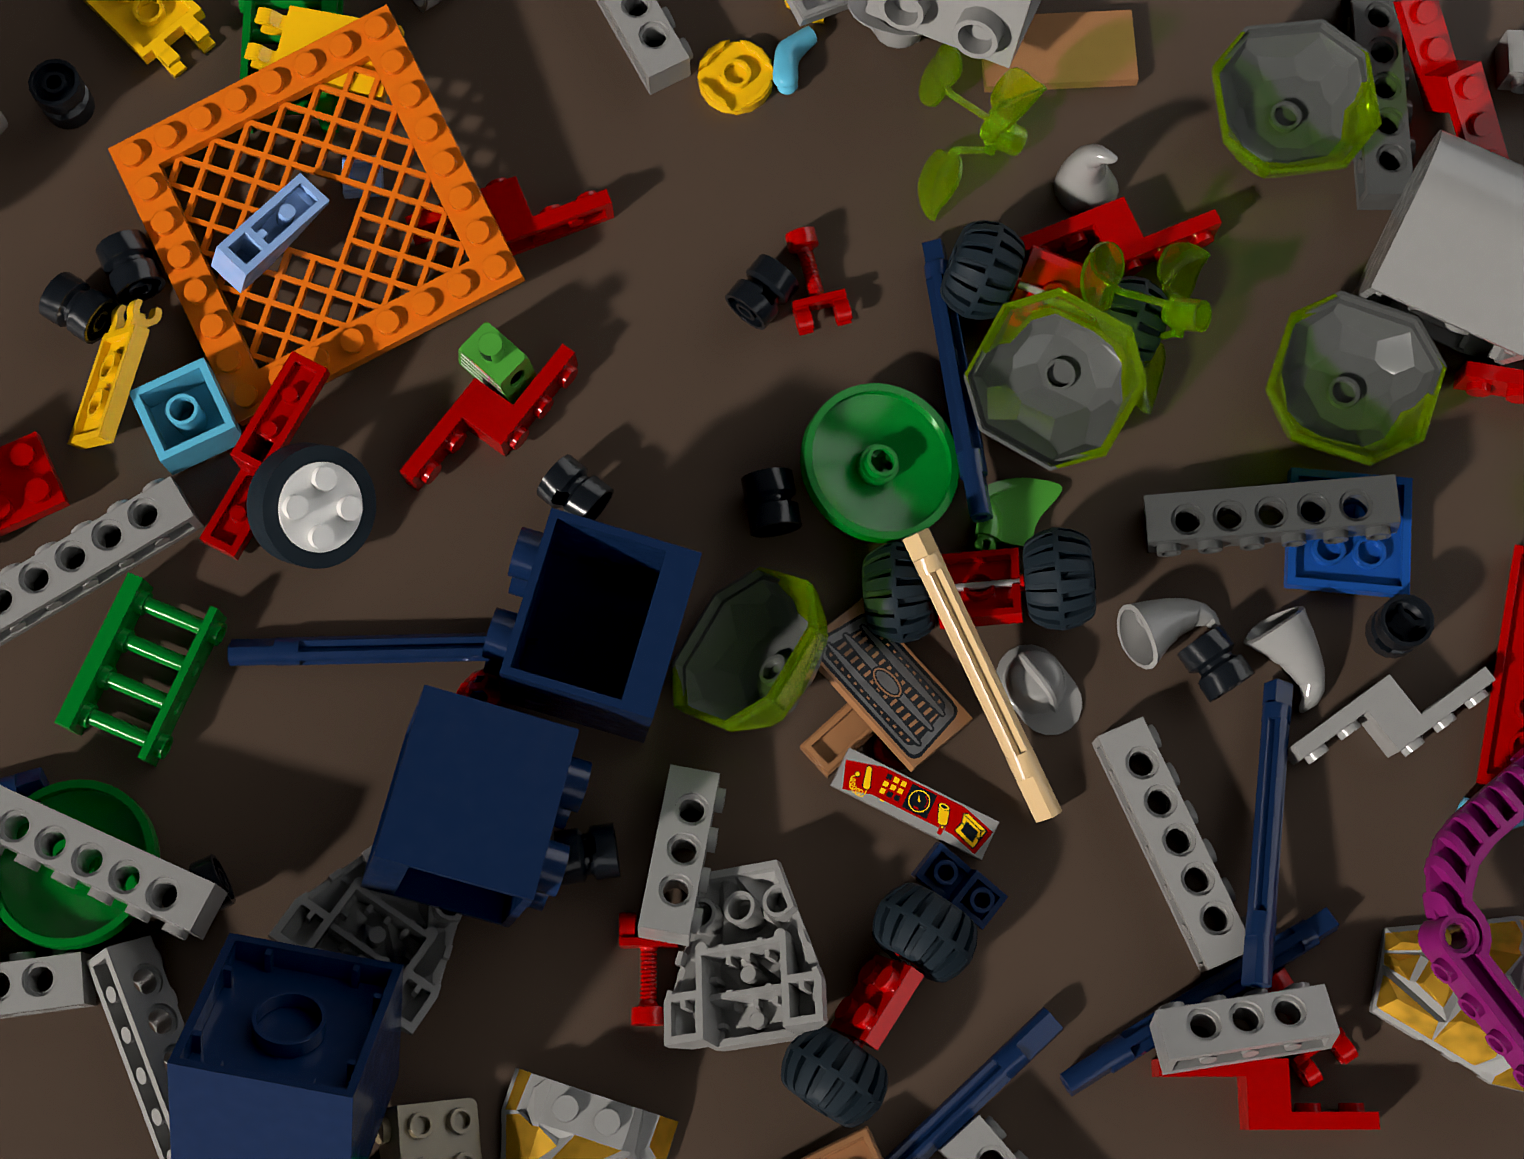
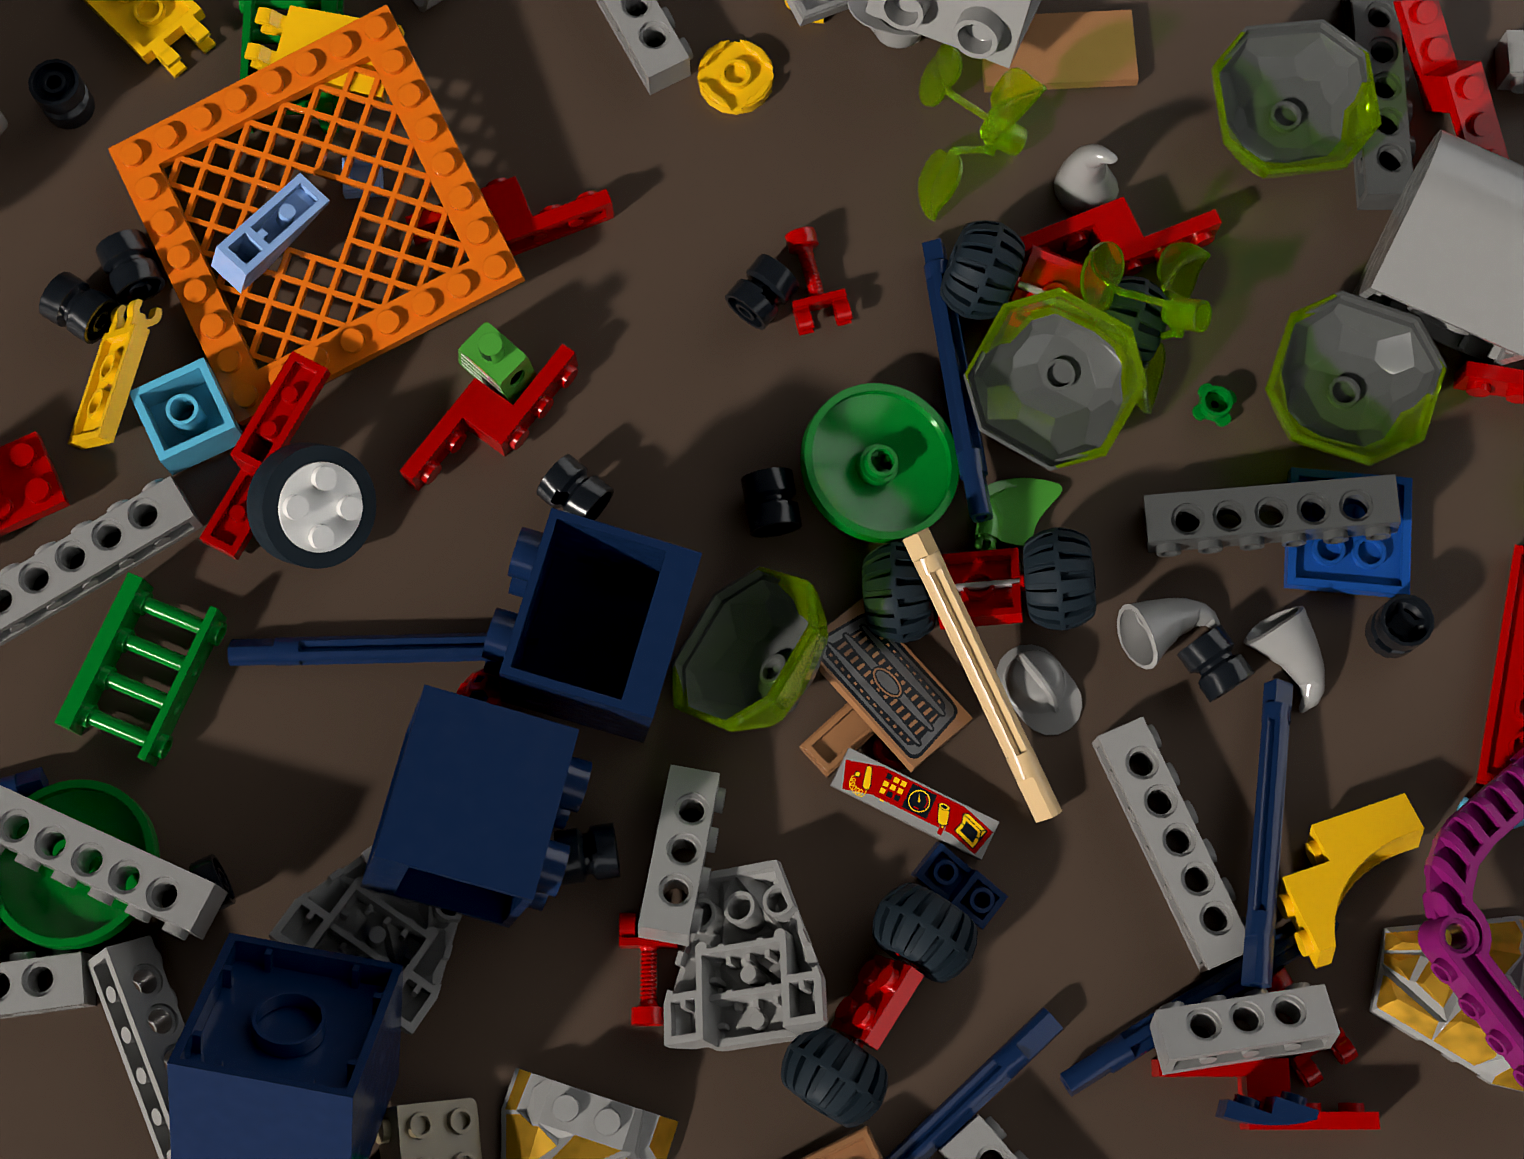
(787, 59): medium azure arm -> none
(1218, 394): none -> green plate
(1280, 1110): none -> dark blue slope
(1340, 855): none -> yellow arch
(1391, 717): light grey bracket -> none

